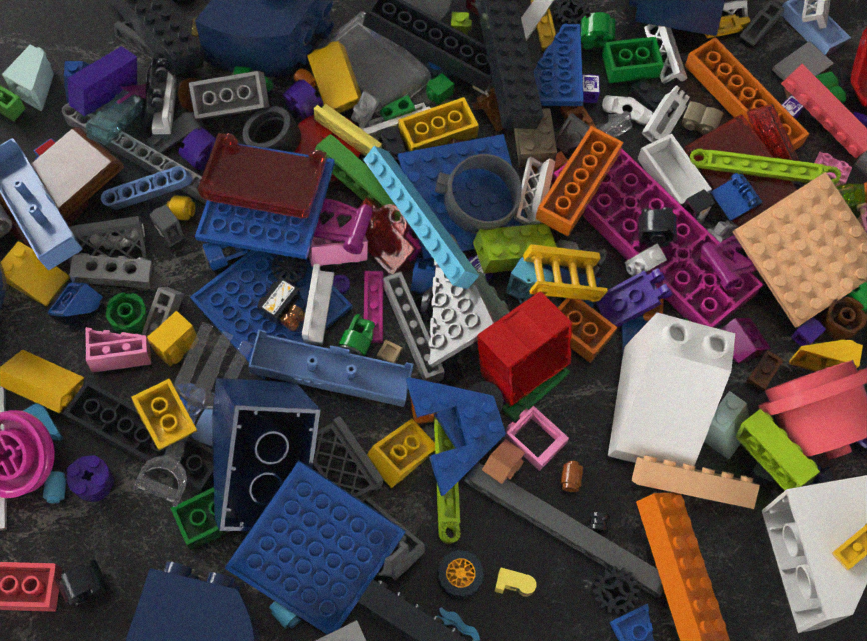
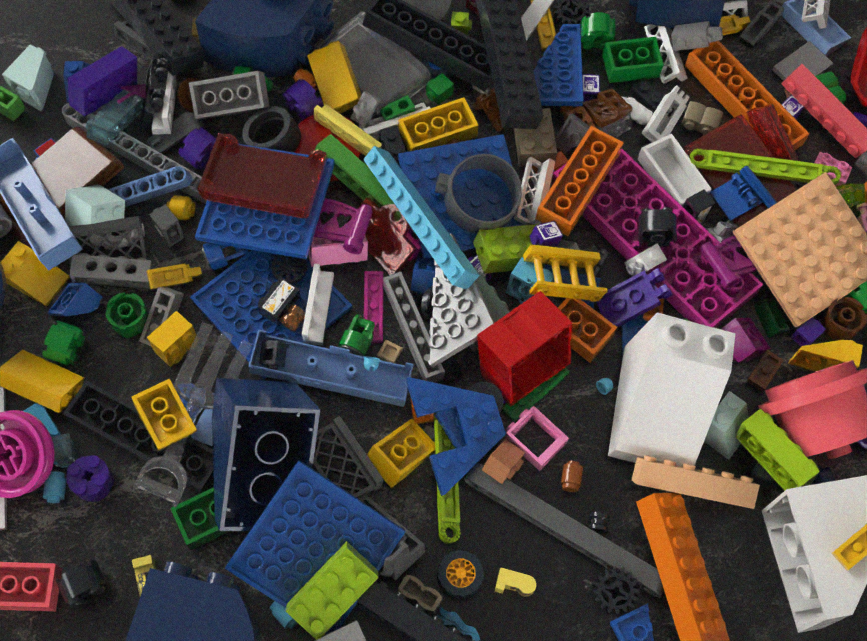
(63, 343): none -> green brick
(64, 450): none -> clear light blue brick
(92, 205): none -> light aqua slope
(116, 351): bright pink wedge -> none
(142, 568): none -> light yellow leg
(171, 275): none -> yellow hinge
(273, 354): none -> black brick
(332, 591): none -> lime brick
(341, 283): dark purple tile -> none
(371, 362): none -> medium azure hinge
(420, 594): none -> dark tan brick
(546, 234): none -> dark purple brick
(604, 385): none -> medium azure hinge
(607, 108): none -> reddish brown slope
(695, 35): none -> light grey hinge
(757, 186): none -> blue axle
(771, 317): none -> dark green slope

